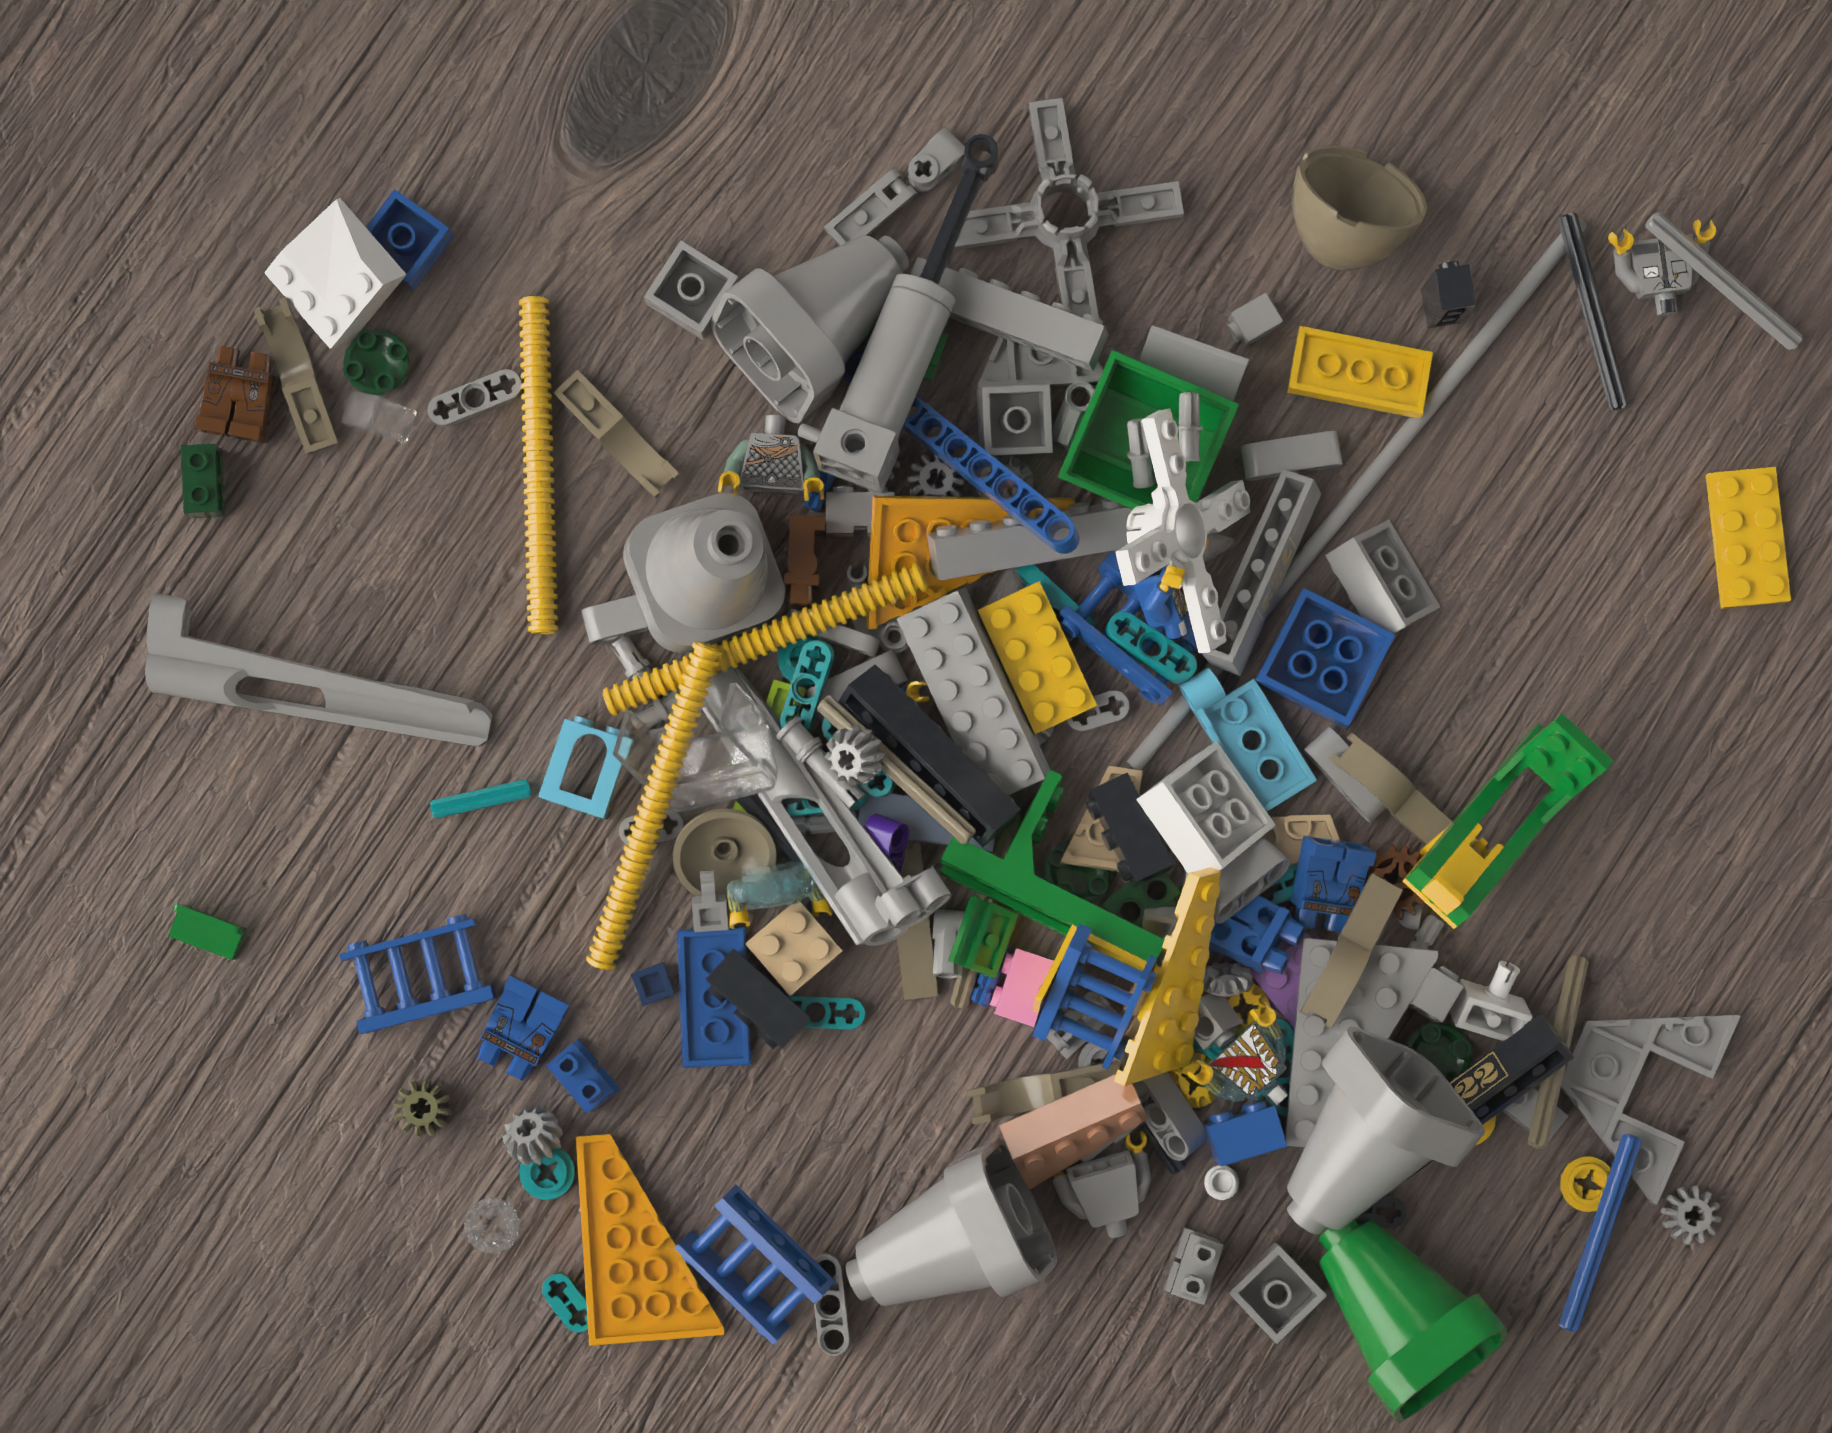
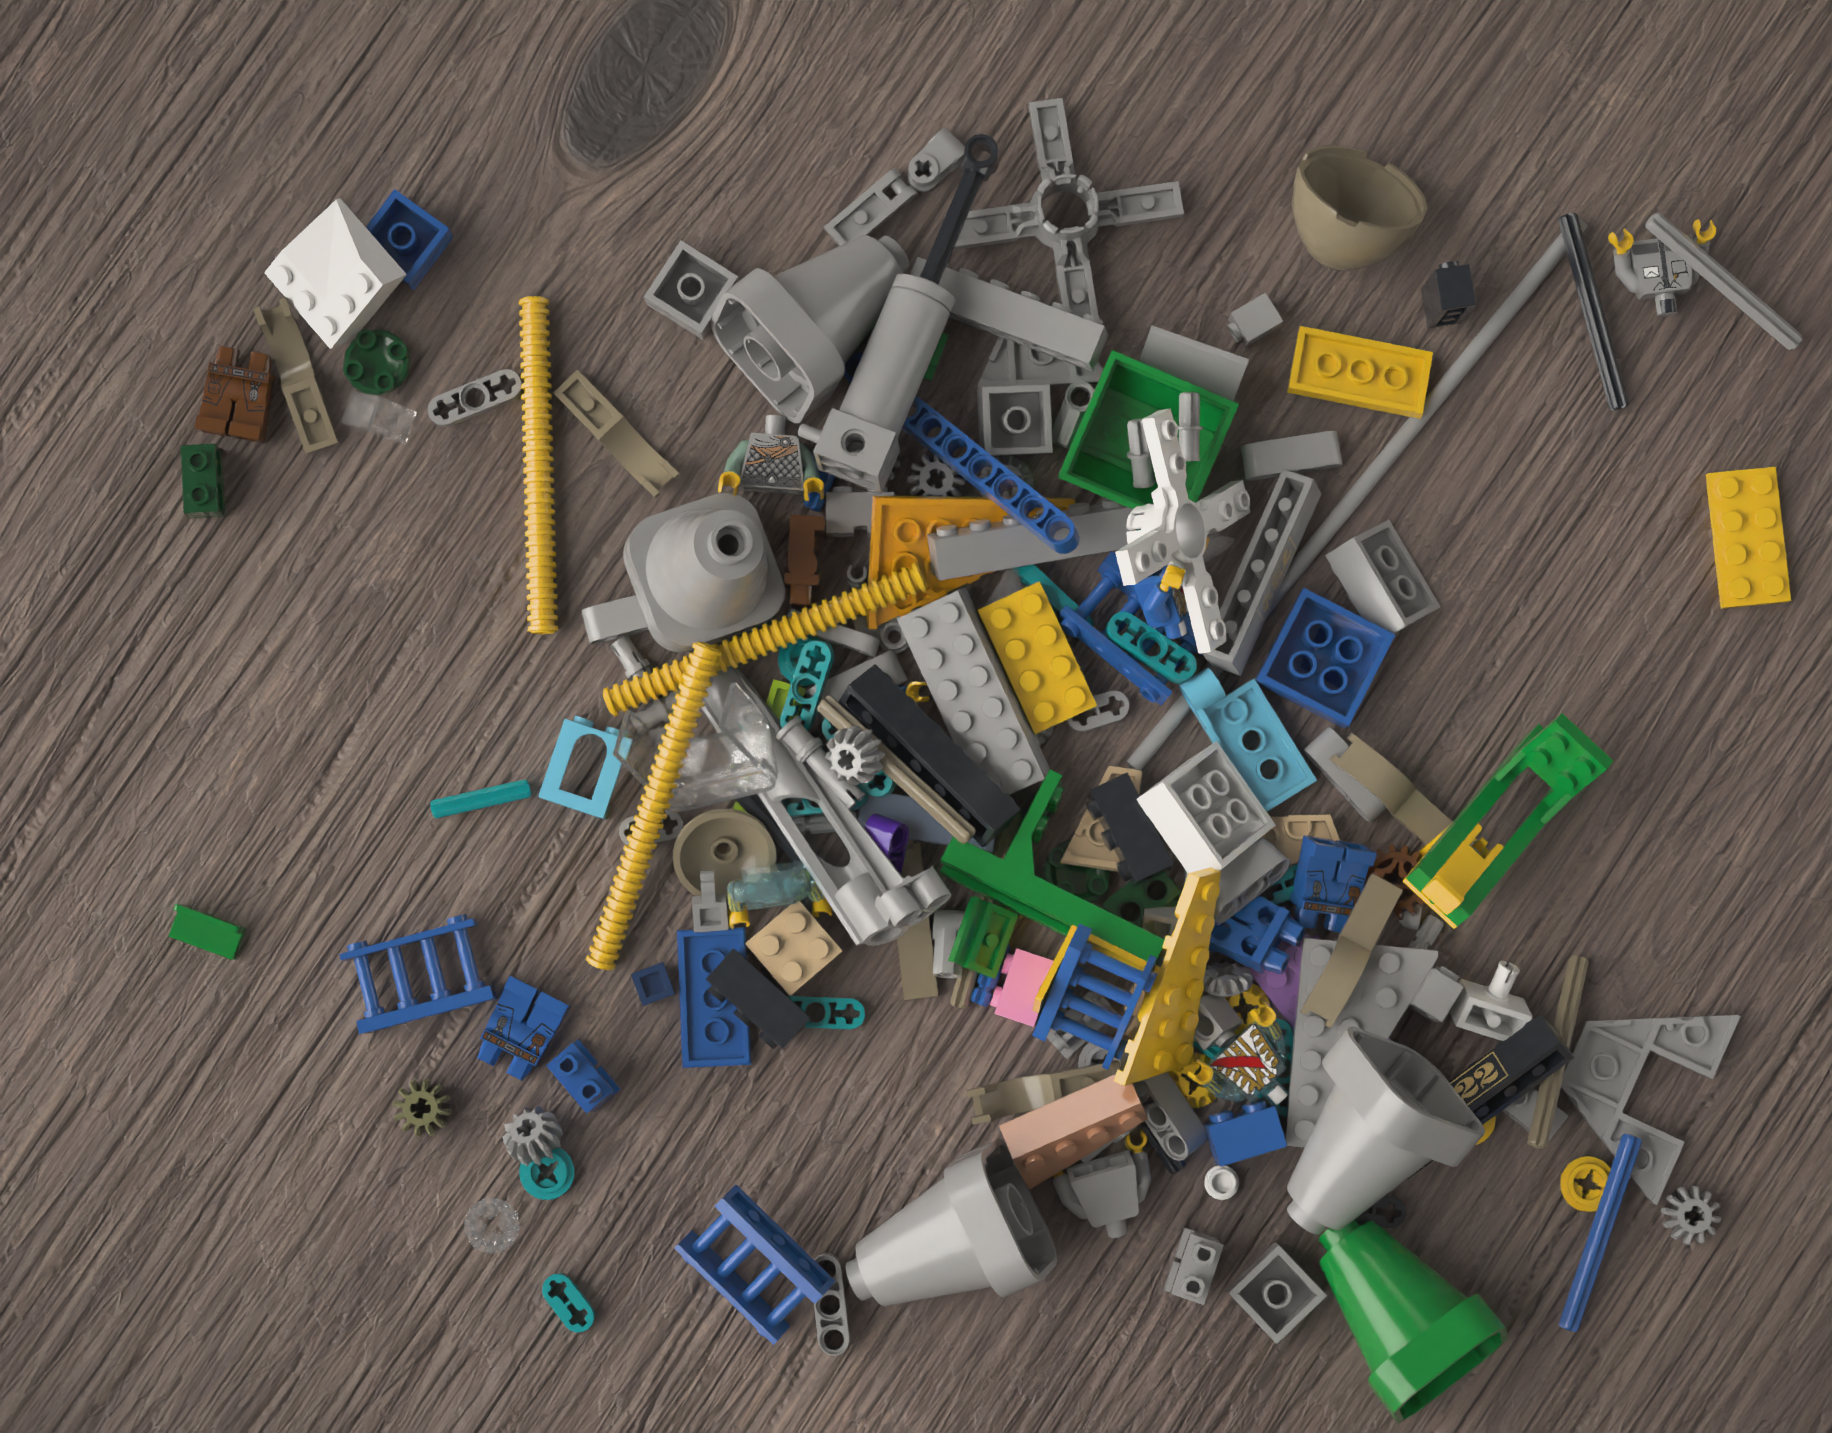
(211, 671): light grey panel -> none
(631, 1267): light orange wing -> none
(1442, 1047): dark green dish -> none

